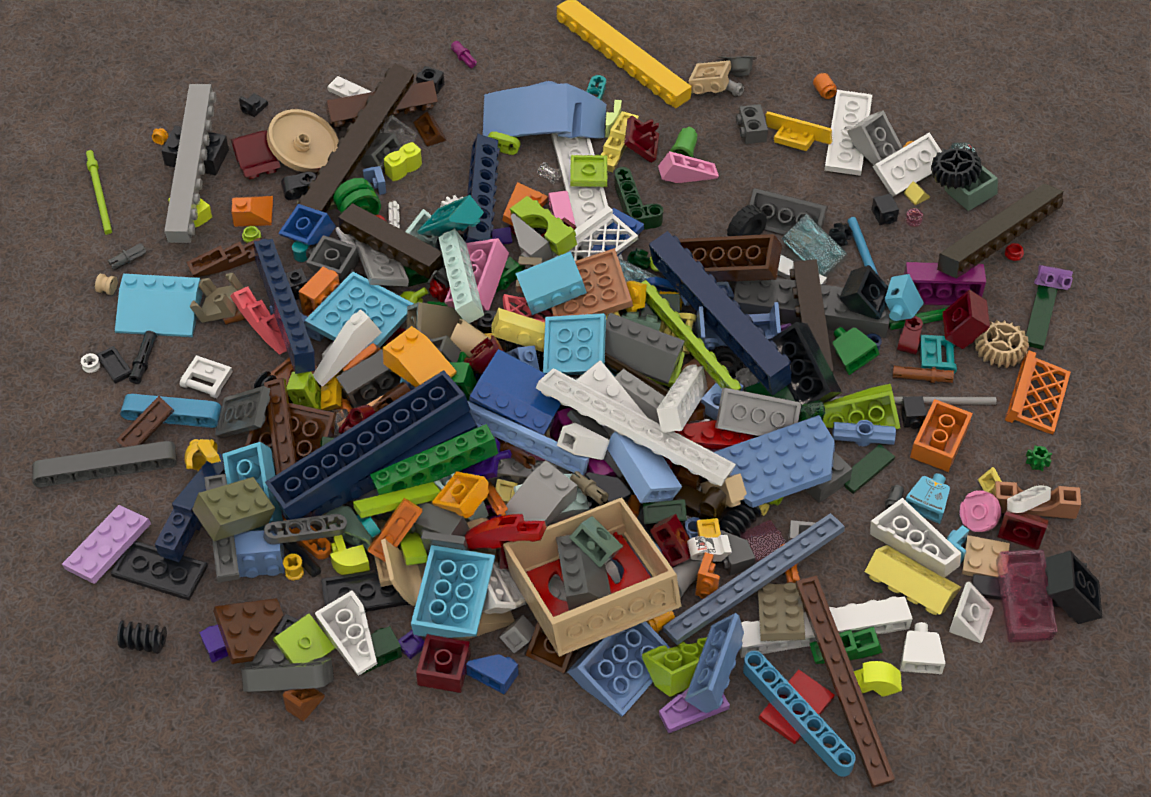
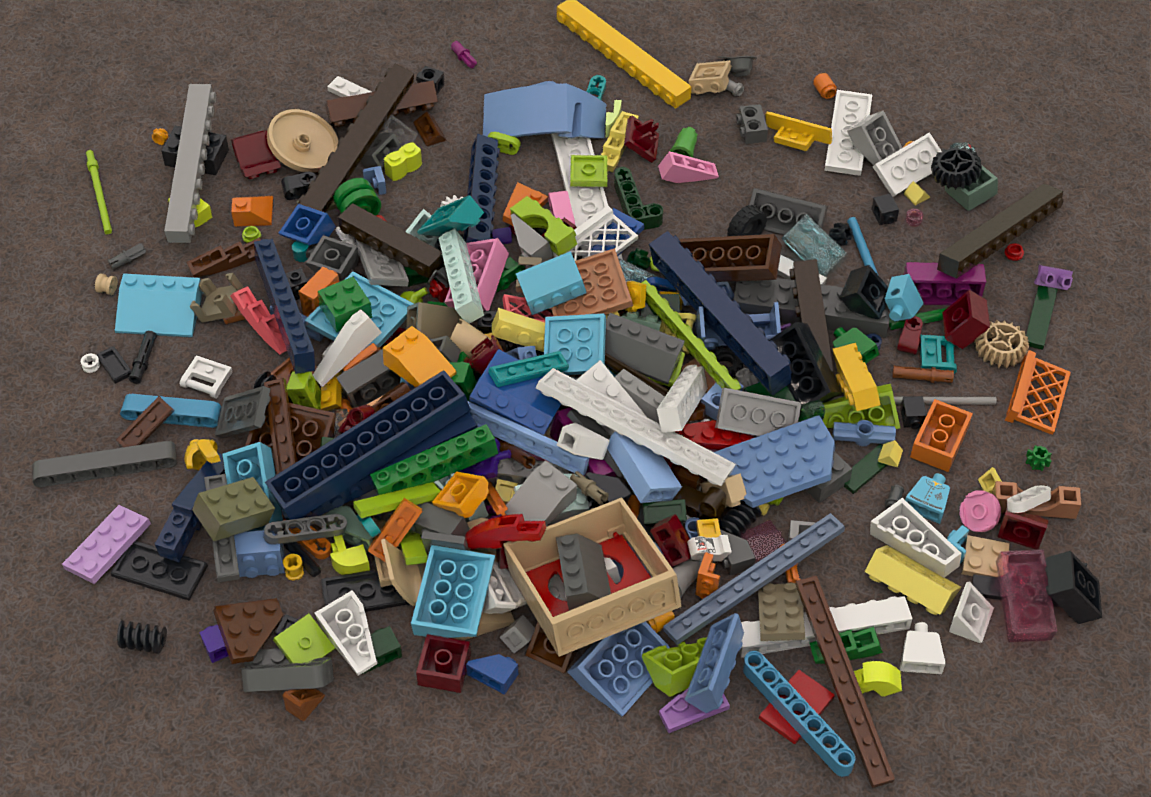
(252, 105): black bracket -> none
(342, 301): none -> green brick
(393, 213): white axle -> none
(411, 644): dark purple tile -> none
(527, 368): none -> teal tile
(549, 173): clear bush -> none
(596, 541): sand green brick -> none
(855, 378): none -> yellow wedge
(890, 454): none -> light yellow slope

